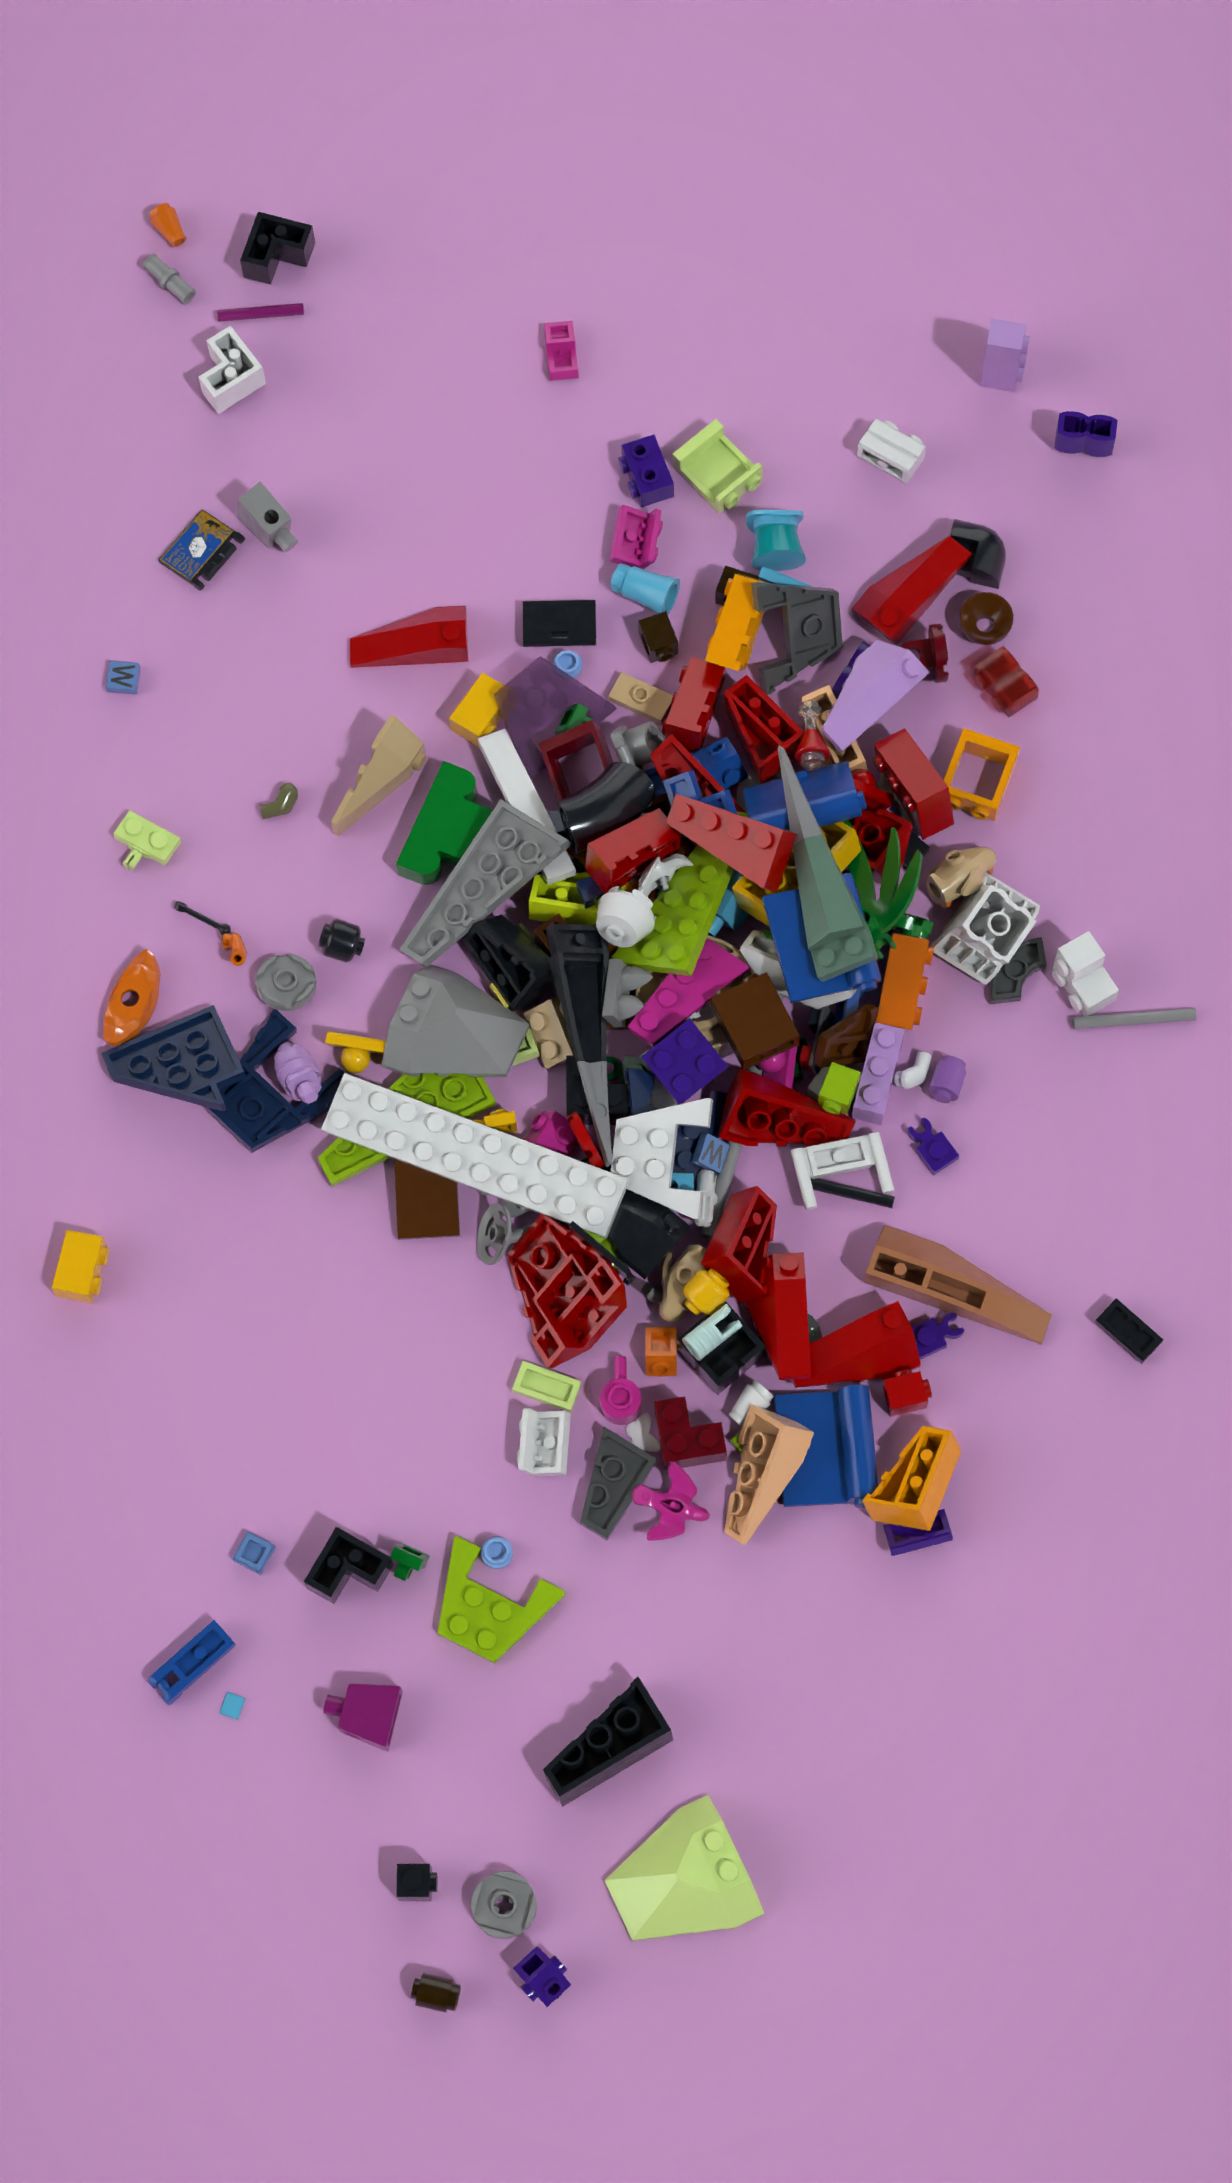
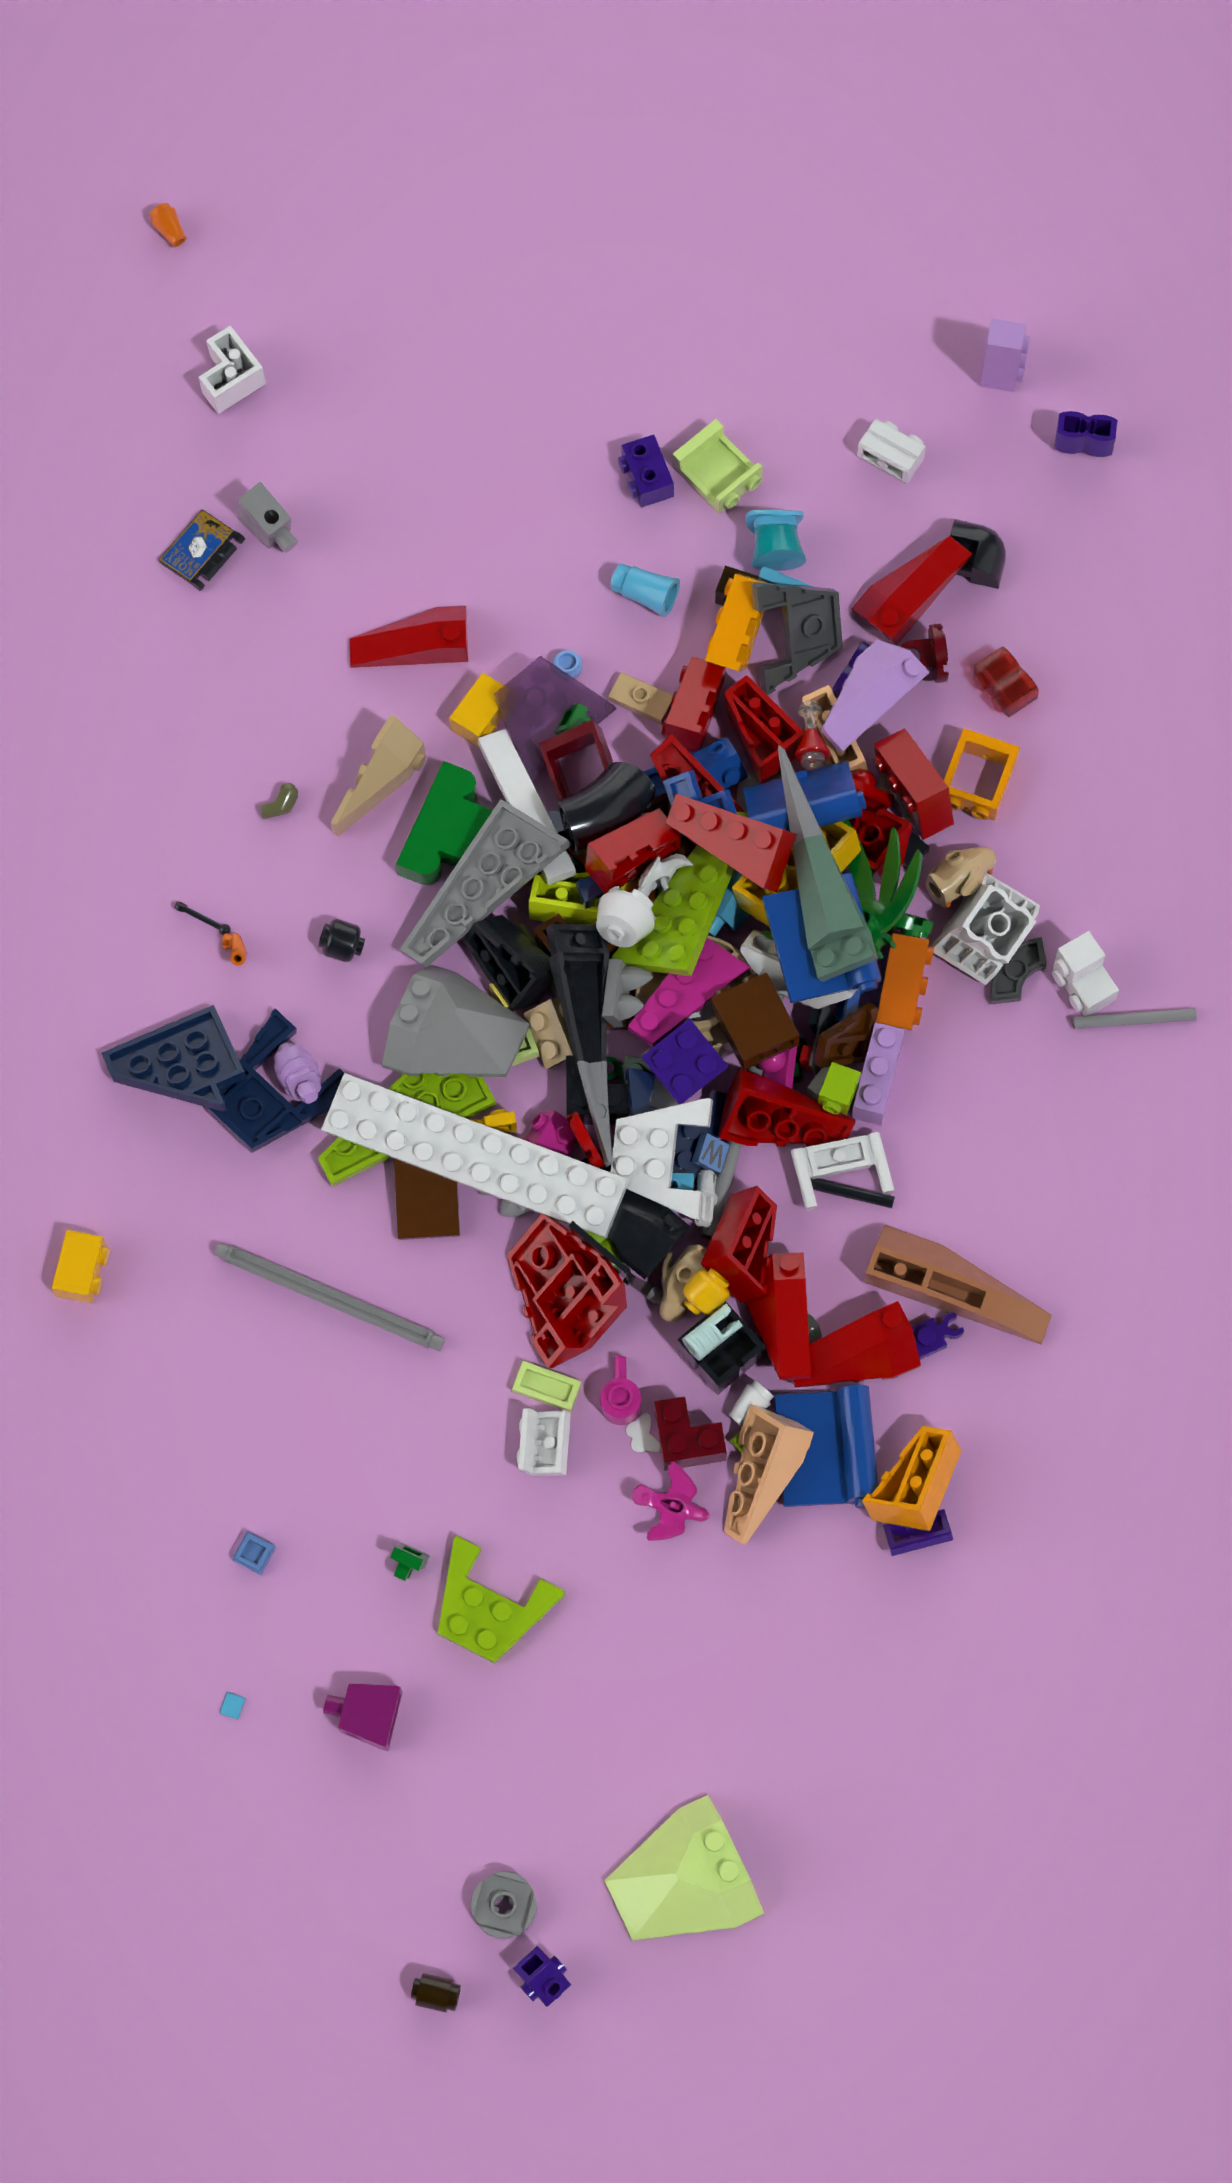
(123, 677): medium blue tile -> none
(125, 1022): orange piece -> none
(145, 840): yellowish green plate -> none
(169, 278): light grey pin -> none
(192, 1661): blue plate -> none
(260, 312): magenta bar -> none
(275, 240): black brick -> none
(285, 982): light grey tile -> none
(330, 1297): none -> light grey piece
(346, 1558): black brick -> none
(356, 1050): yellow tile -> none
(416, 1882): black brick -> none
(496, 1552): light blue plate -> none
(498, 1235): light grey dish -> none
(559, 623): black piece -> none
(561, 350): dark pink slope -> none
(611, 1743): black wedge -> none
(615, 1474): dark grey wing -> none
(636, 537): dark pink bracket -> none
(637, 743): light grey piece -> none
(658, 637): dark brown brick -> none
(661, 1351): orange bracket -> none
(906, 1392): red brick -> none
(915, 1075): white arm -> none
(934, 1150): dark purple plate -> none
(947, 1079): medium lavender brick -> none
(986, 606): reddish brown piece -> none
(1129, 1331): black plate -> none

